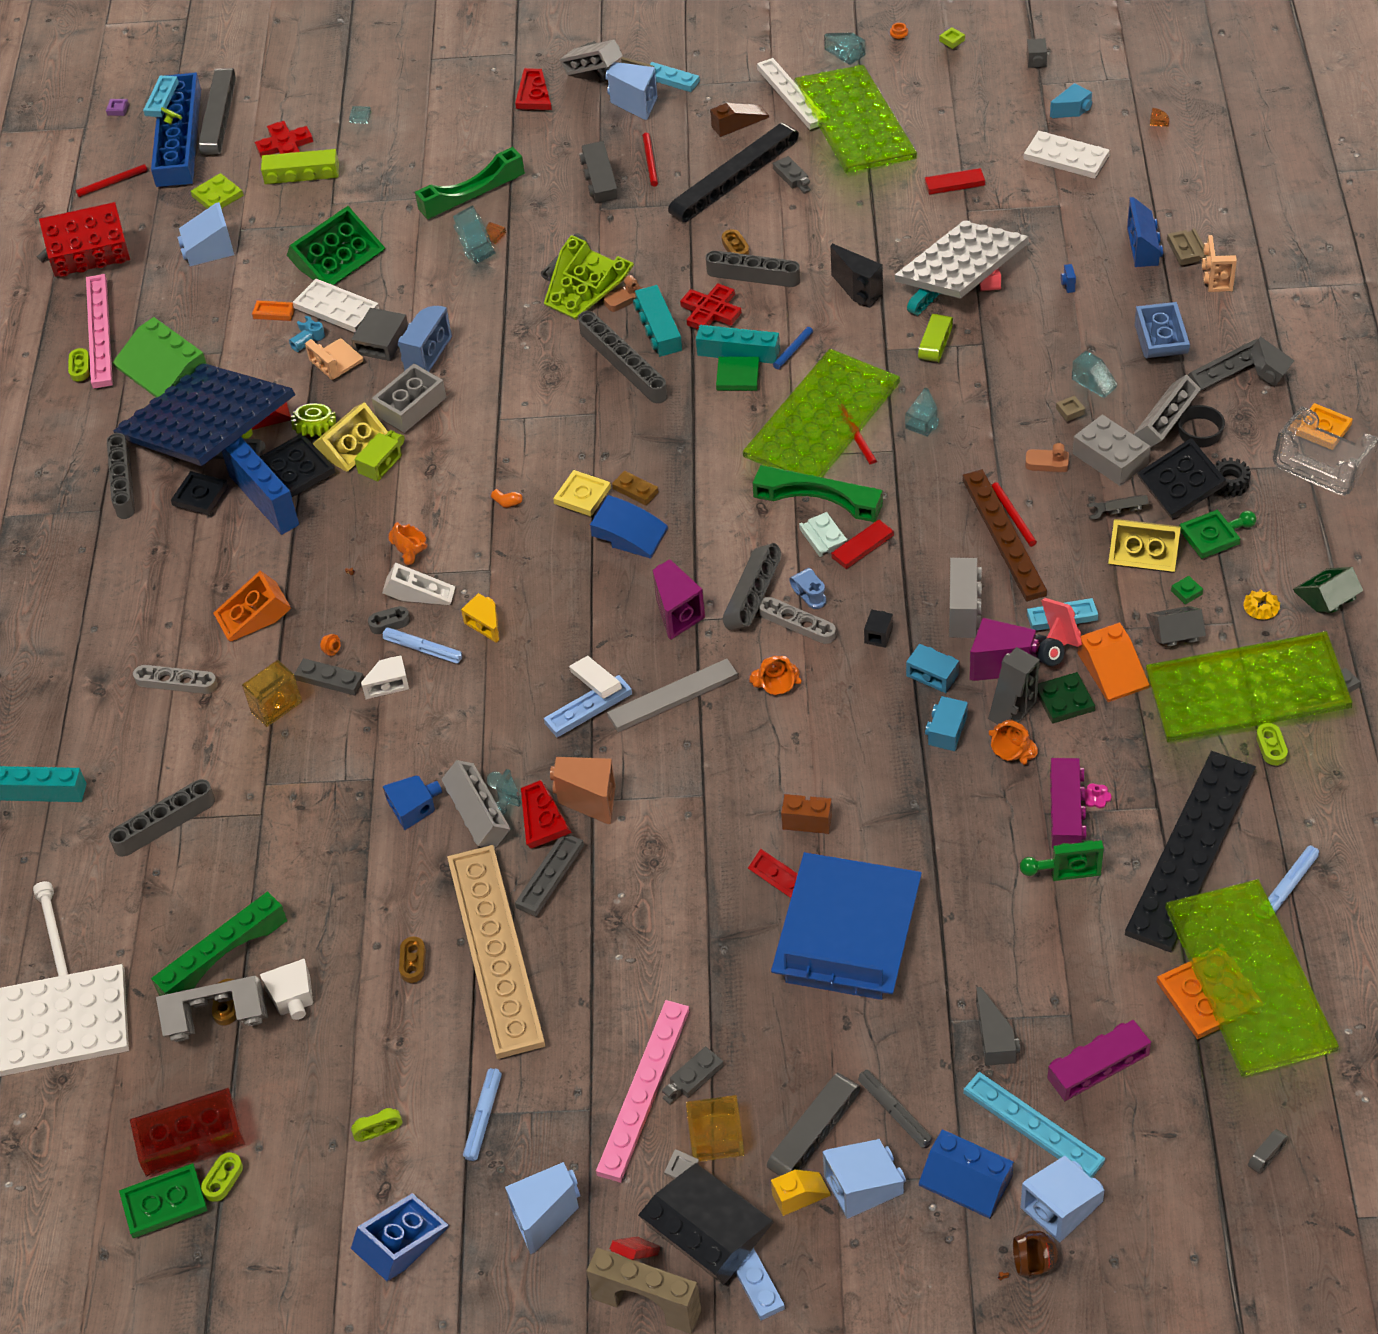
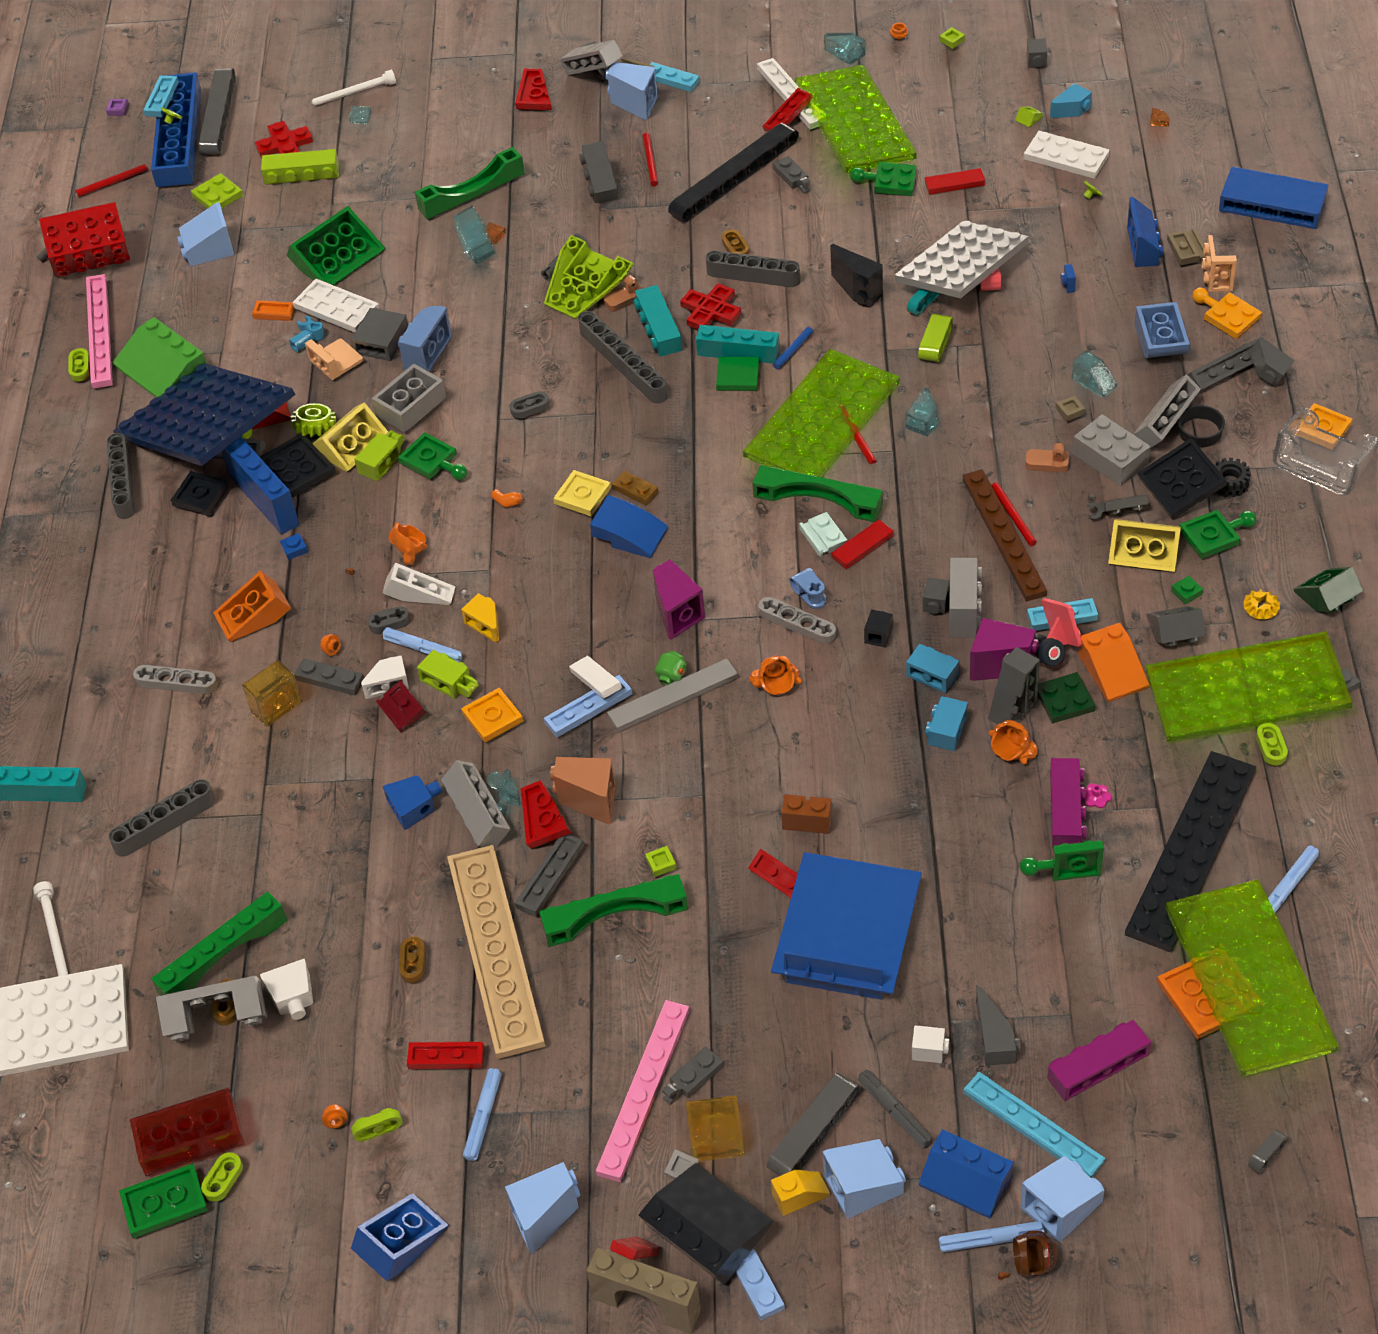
(293, 546): none -> blue plate
(334, 1116): none -> orange plate
(387, 78): none -> white piece
(401, 706): none -> dark red plate
(429, 456): none -> green plate
(445, 1055): none -> red plate
(446, 675): none -> lime brick
(492, 715): none -> light orange plate
(529, 404): none -> dark grey plate
(659, 896): none -> green arch
(660, 861): none -> lime plate
(670, 667): none -> bright green head
(734, 116): reddish brown slope -> none
(752, 586): dark grey beam -> none
(789, 109): none -> red tile
(889, 179): none -> green plate
(929, 1044): none -> white brick
(936, 595): none -> dark grey brick
(986, 1237): none -> light blue axle
(1028, 116): none -> lime slope
(1091, 190): none -> lime plant
(1229, 314): none -> light orange plate
(1273, 197): none -> blue brick

